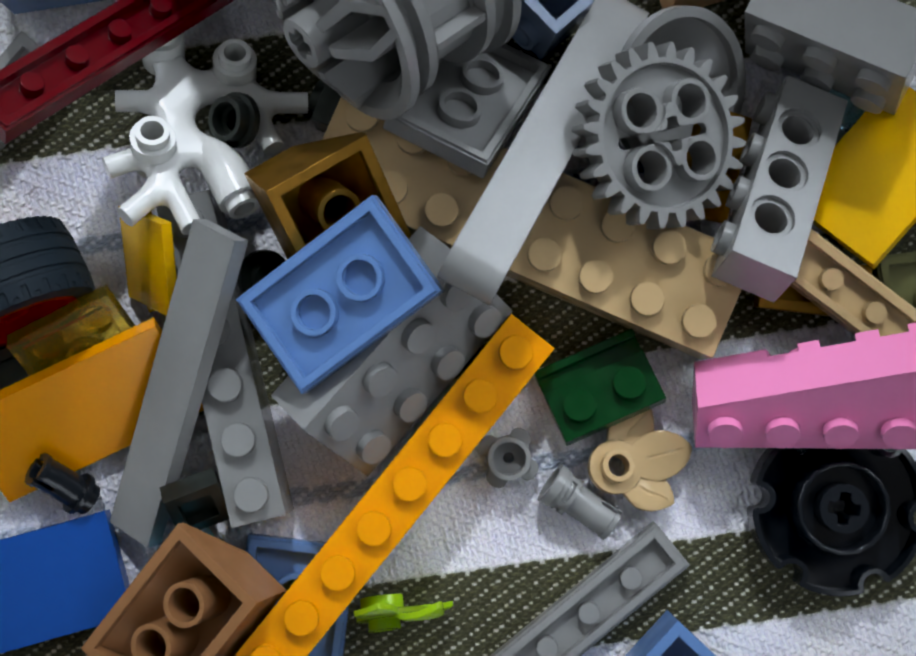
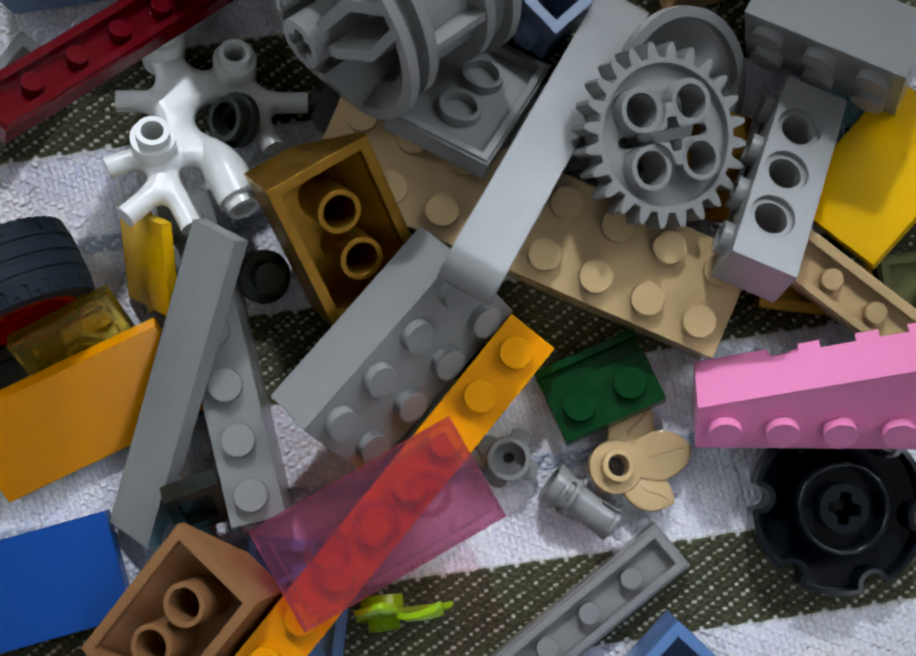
(73, 490): black pin -> none
(339, 294): medium blue tile -> none
(376, 524): none -> clear pink tile

